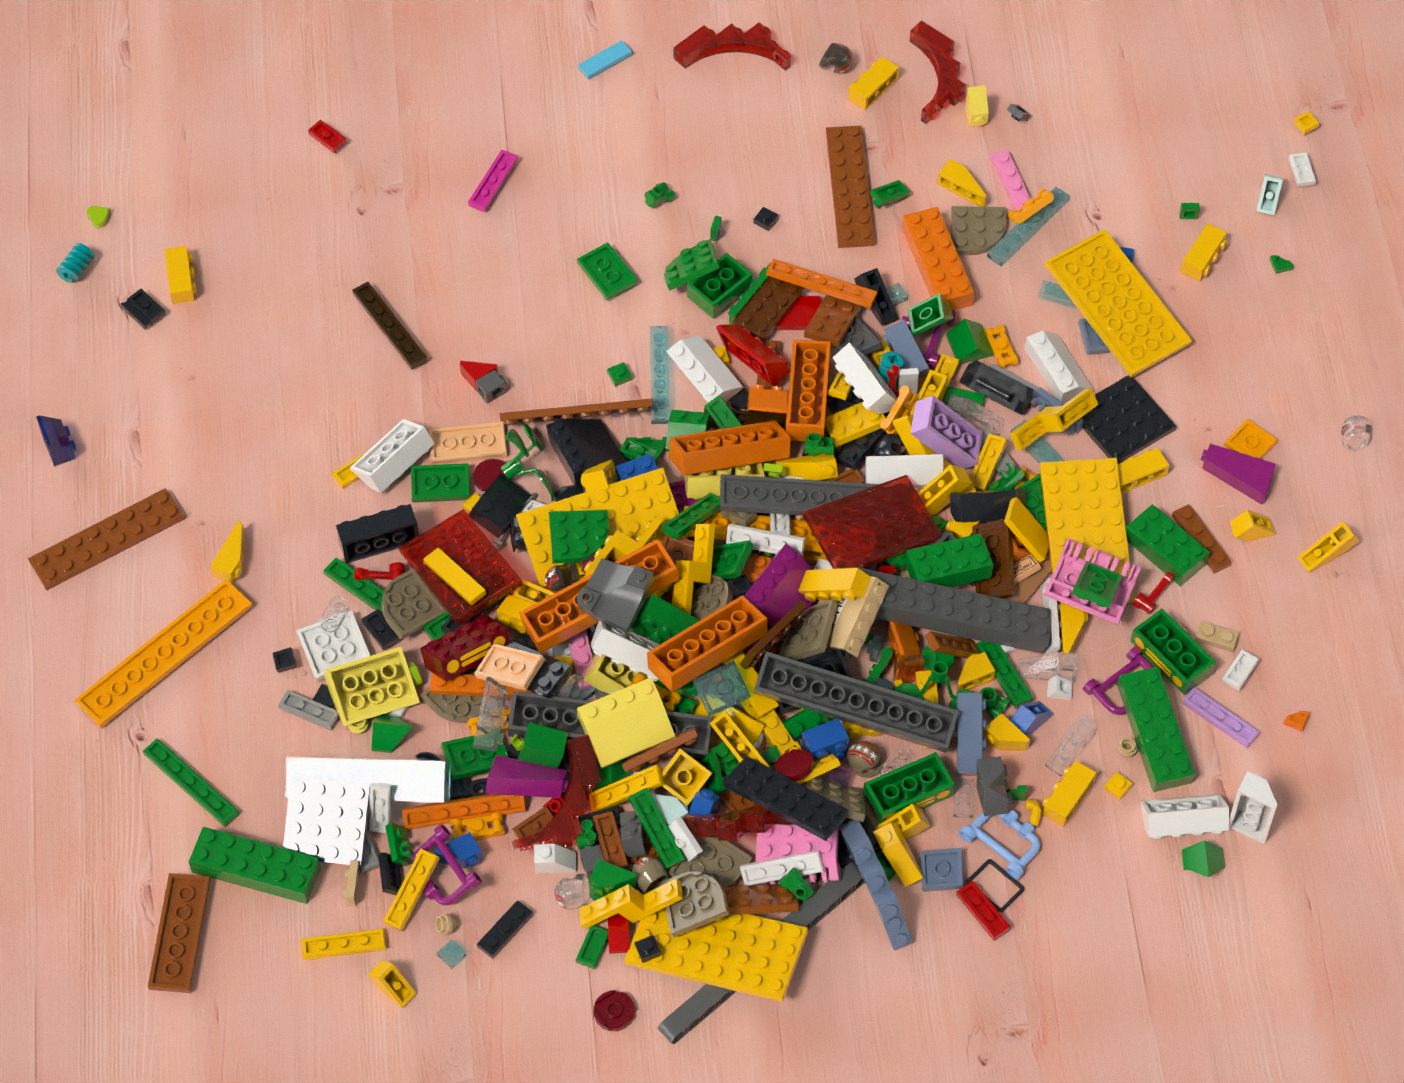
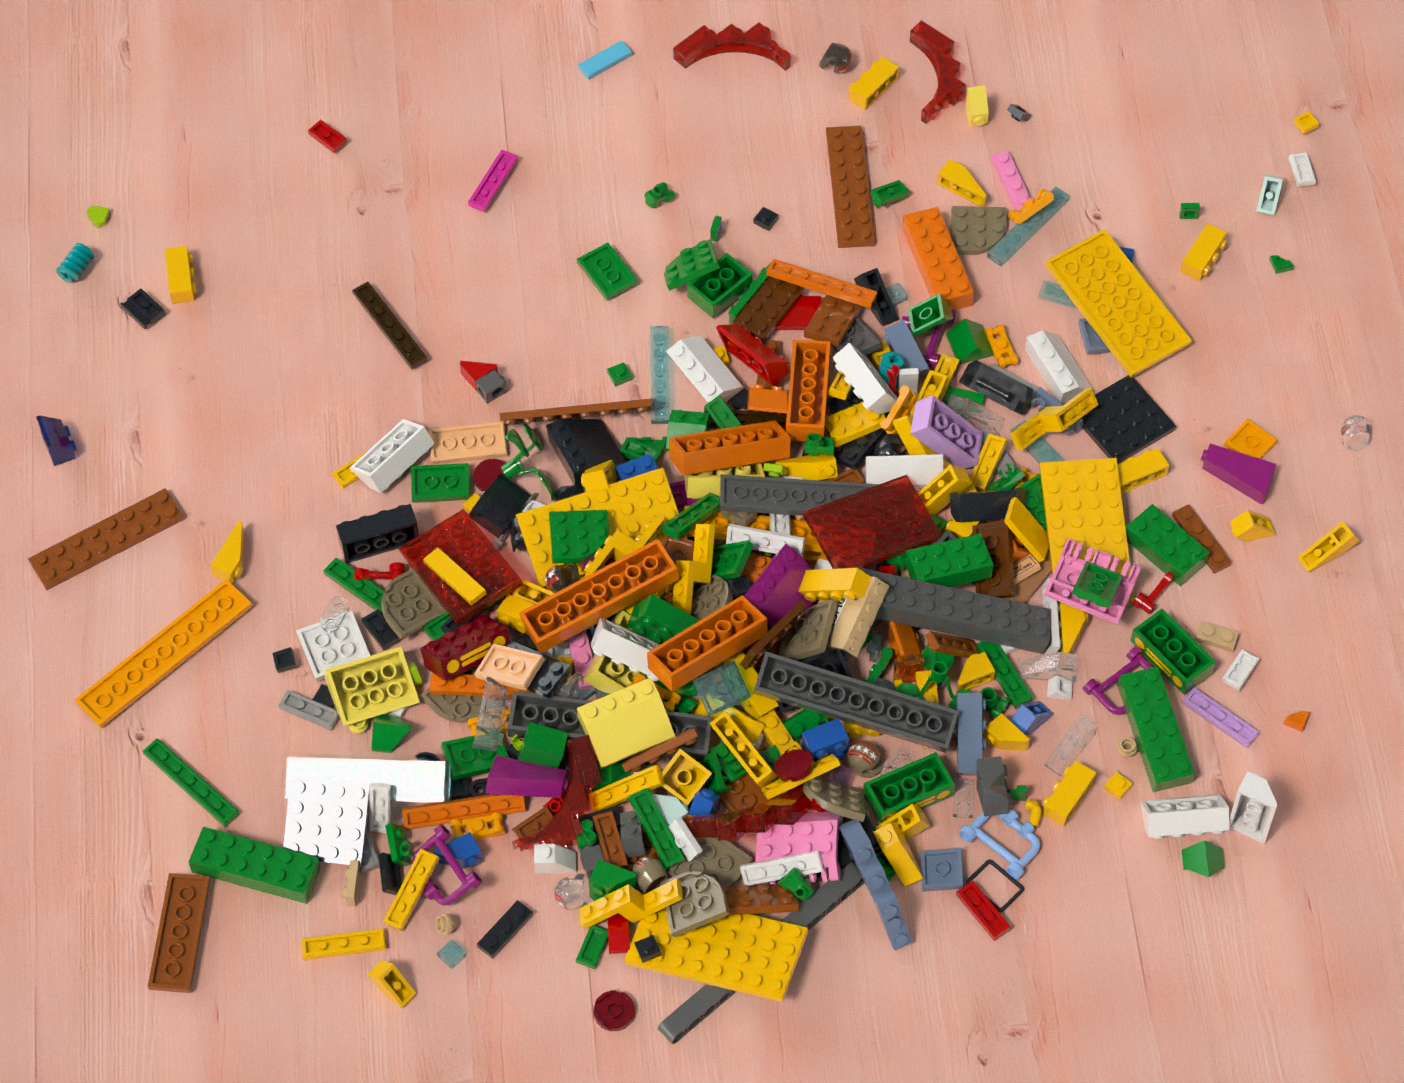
(615, 593): dark grey slope -> none
(786, 798): black plate -> none

